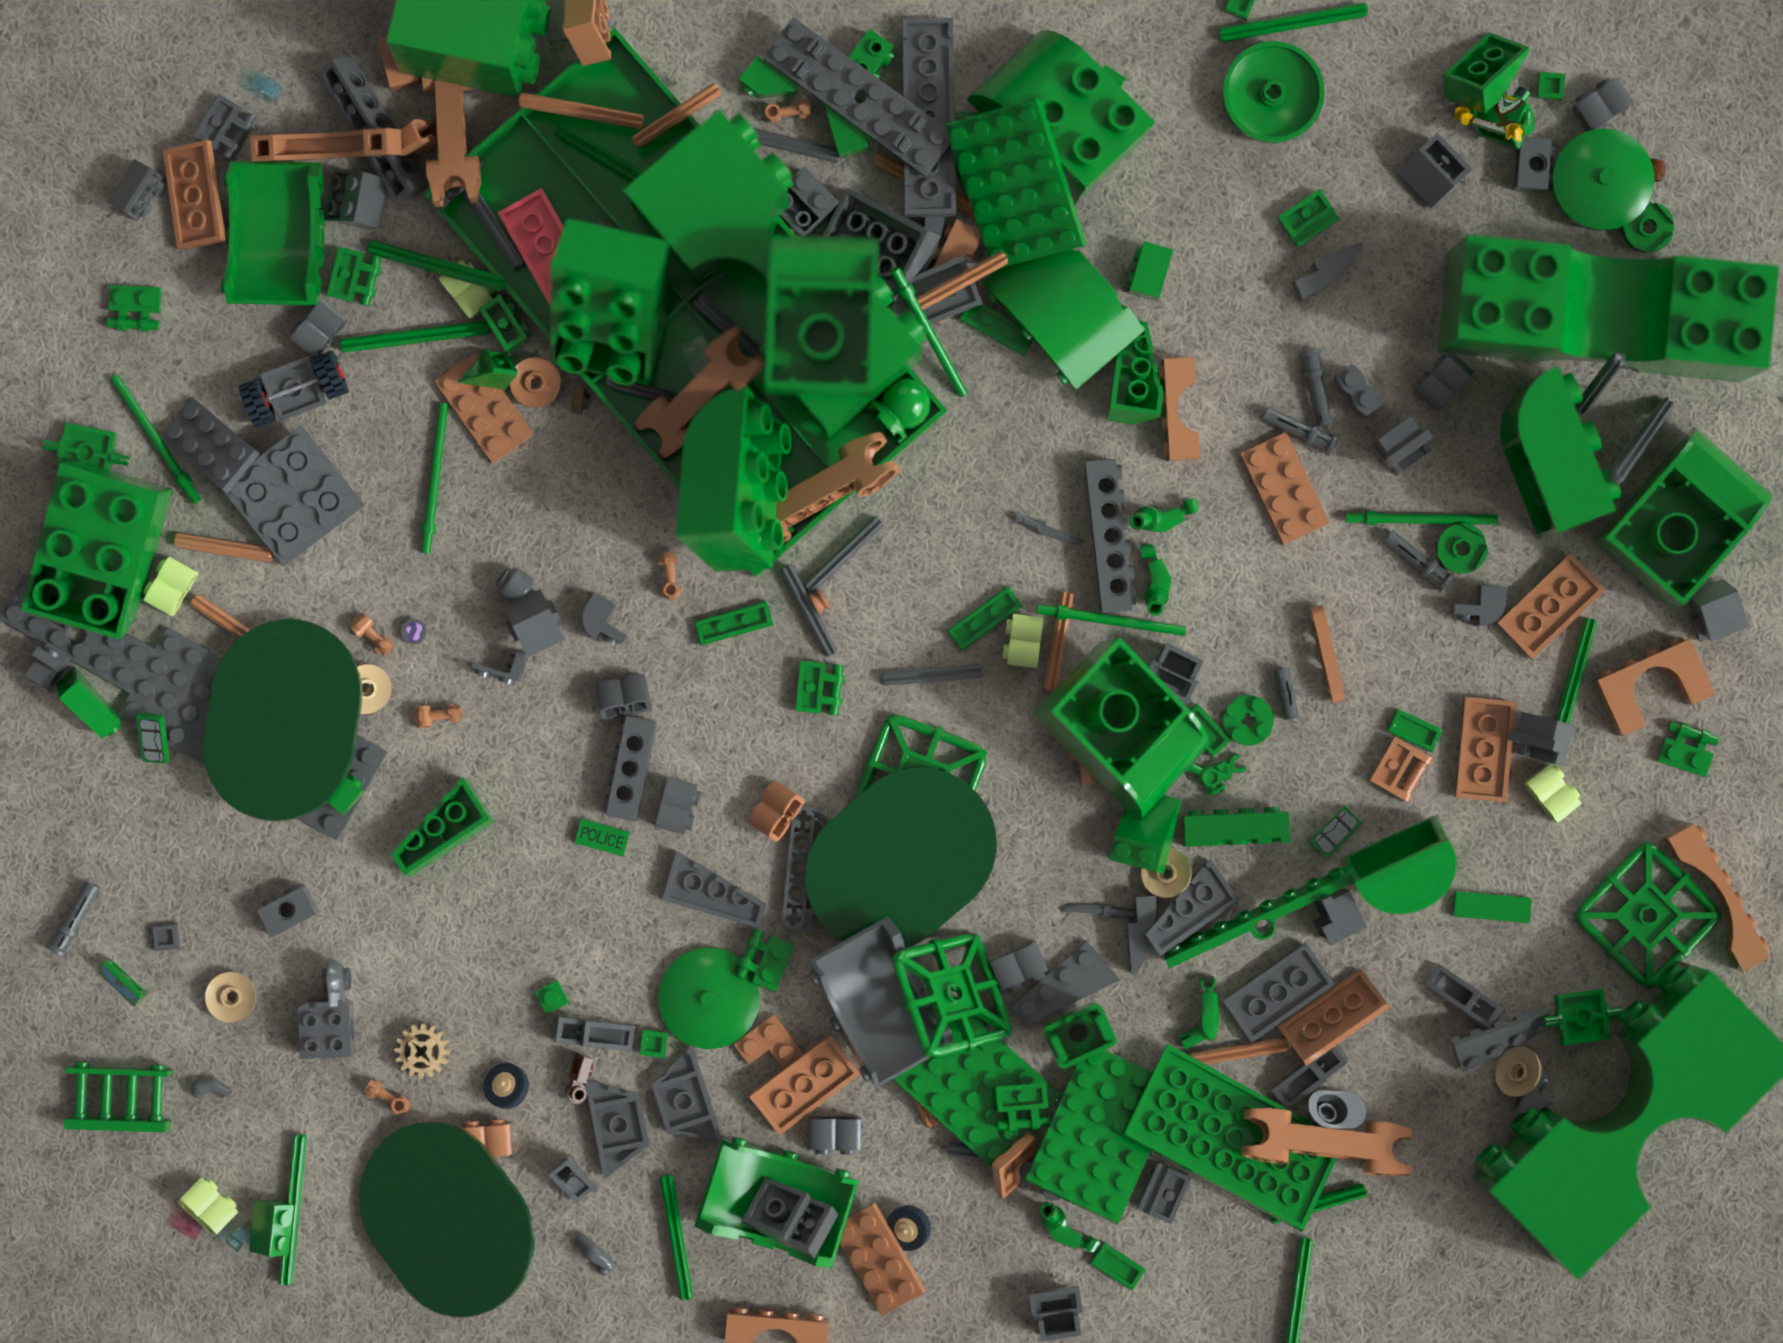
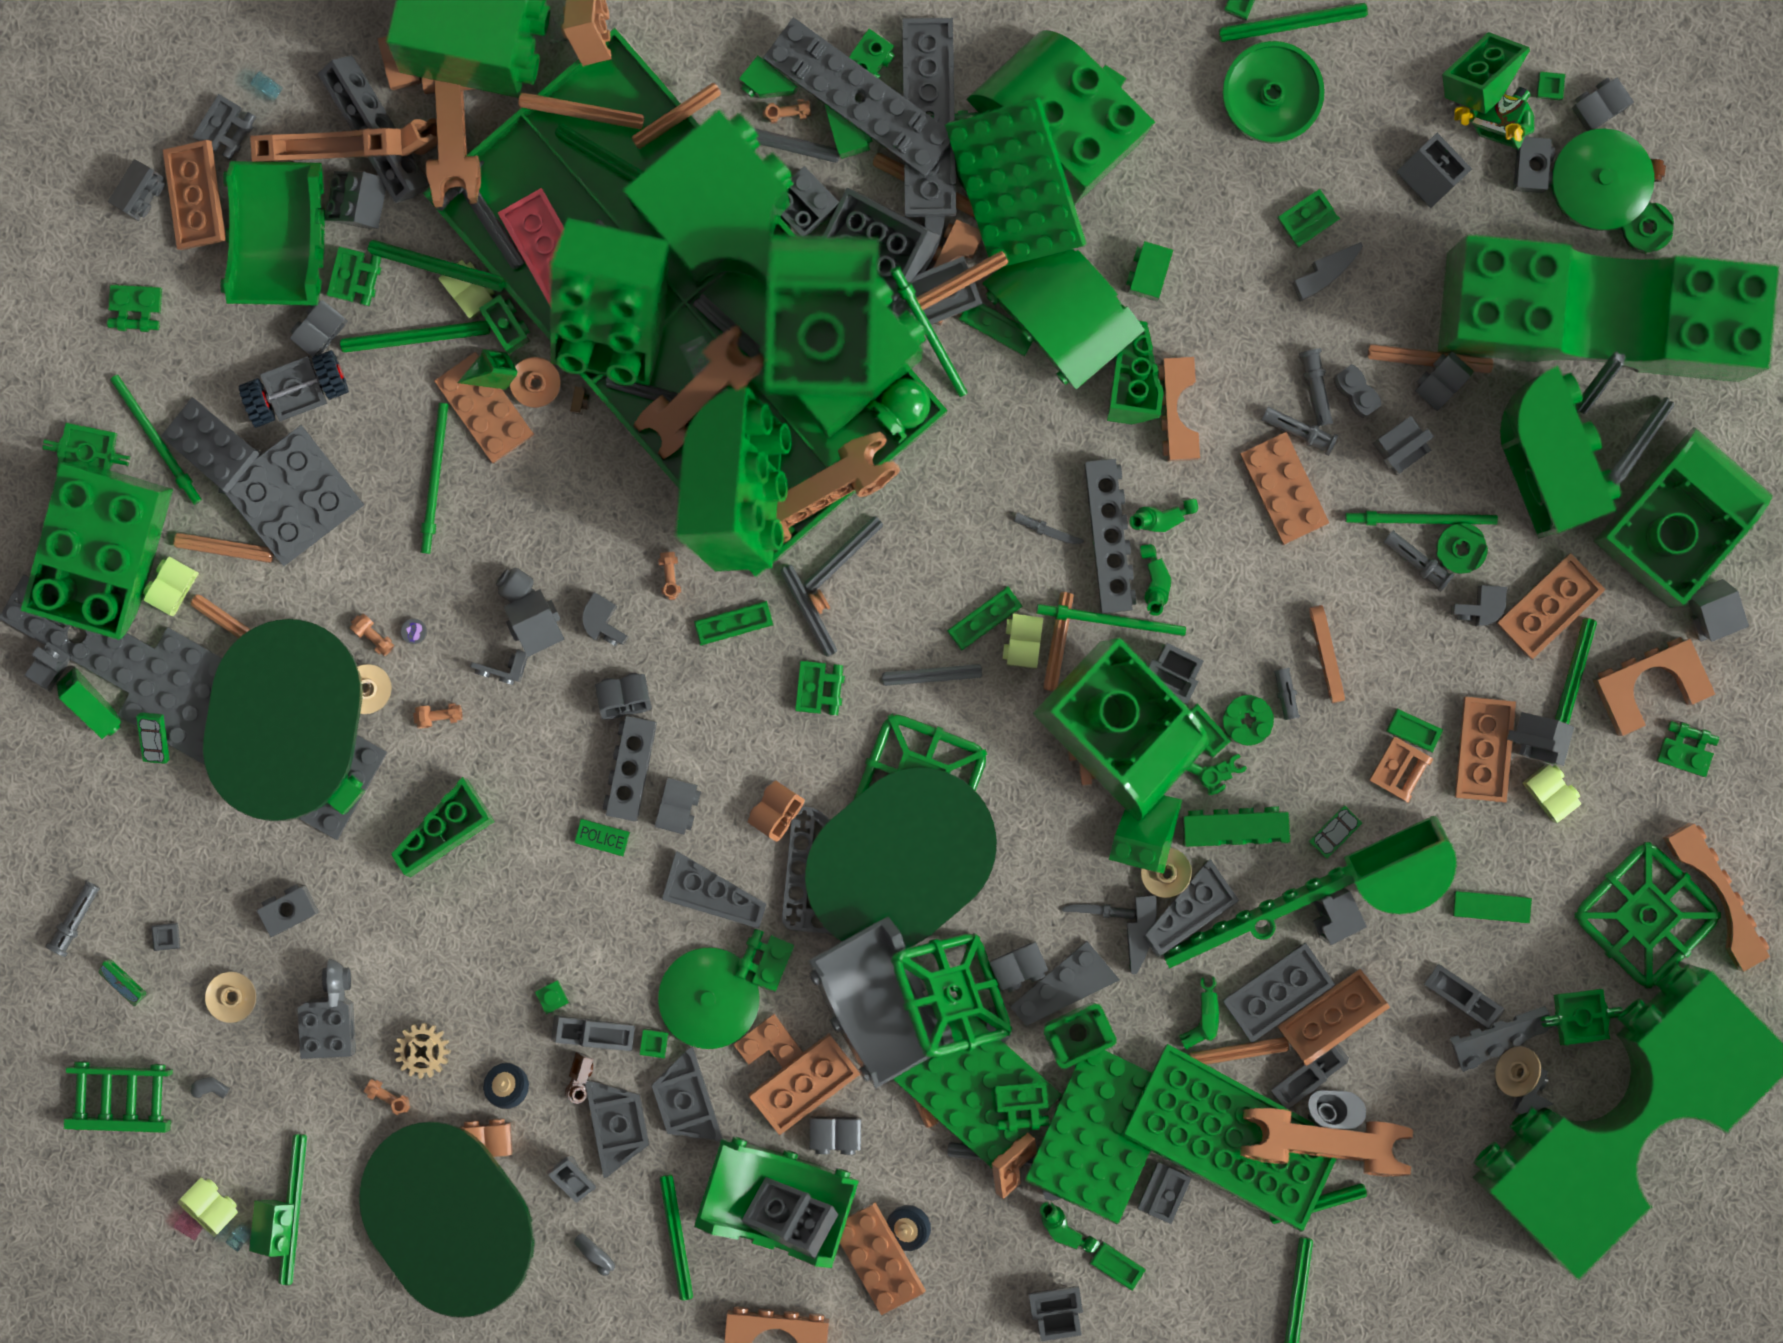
(1424, 358): none -> nougat axle

